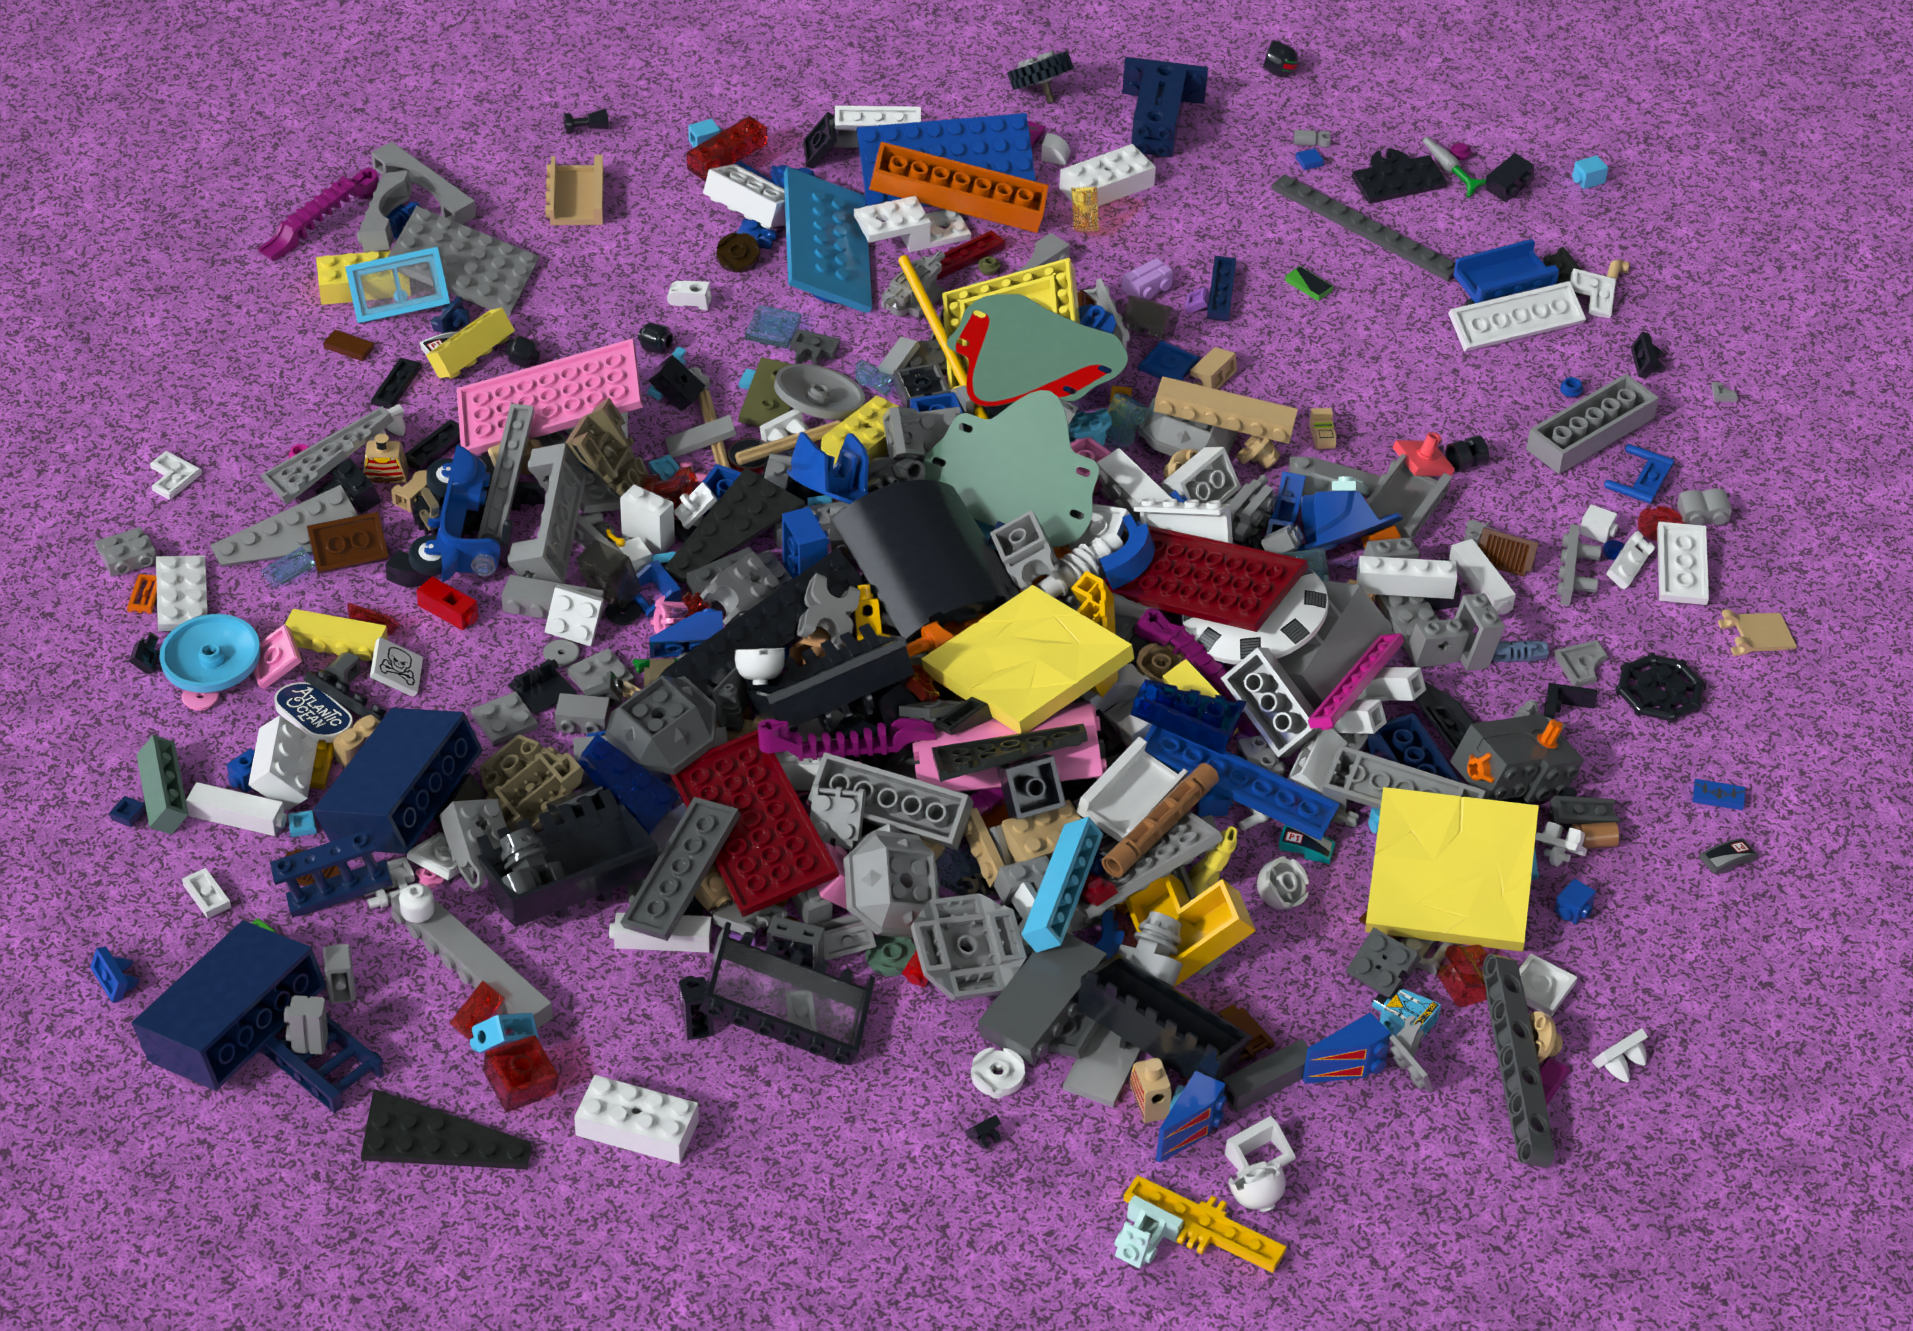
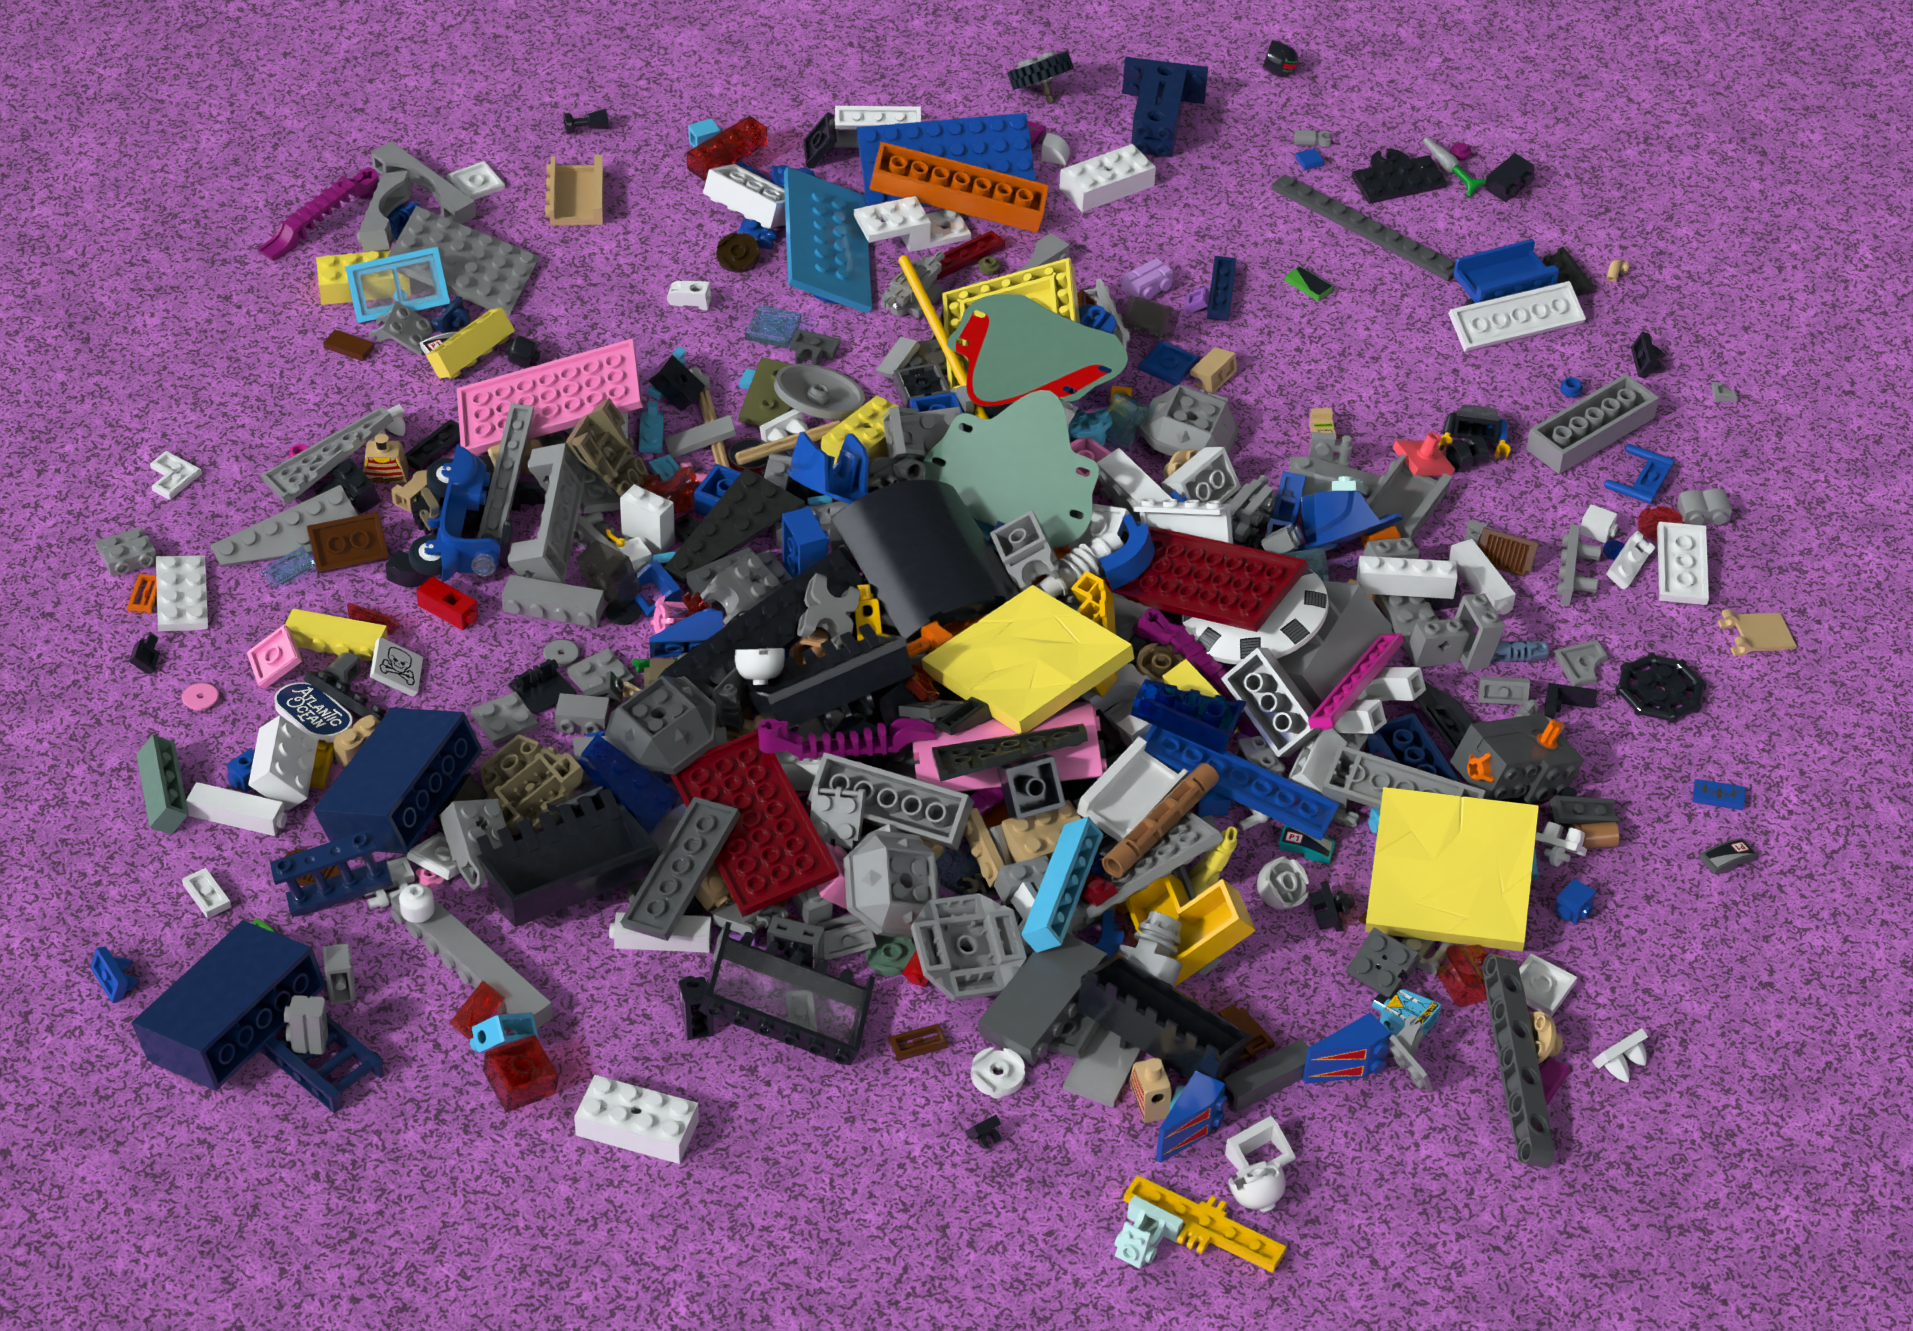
(127, 811): dark blue plate -> none
(210, 653): medium azure dish -> none
(302, 823): medium azure tile -> none
(396, 383): black tile -> none
(403, 327): none -> light grey plate
(421, 1135): pearl dark grey wing -> none
(476, 180): none -> white tile
(525, 857): dark grey beam -> none
(574, 615): white plate -> none
(651, 430): none -> medium azure hinge
(655, 338): black head -> none
(695, 505): white hips -> none
(869, 375): clear light blue plate -> none
(918, 1046): none -> reddish brown tile
(1085, 208): clear yellow window -> none
(1225, 410): tan brick -> none
(1260, 451): tan plate -> none
(1324, 444): none -> light grey plate
(1325, 898): none -> black hips
(1474, 421): none -> black torso
(1503, 690): none -> light grey tile
(1590, 172): medium azure brick -> none
(1598, 287): white tile -> none

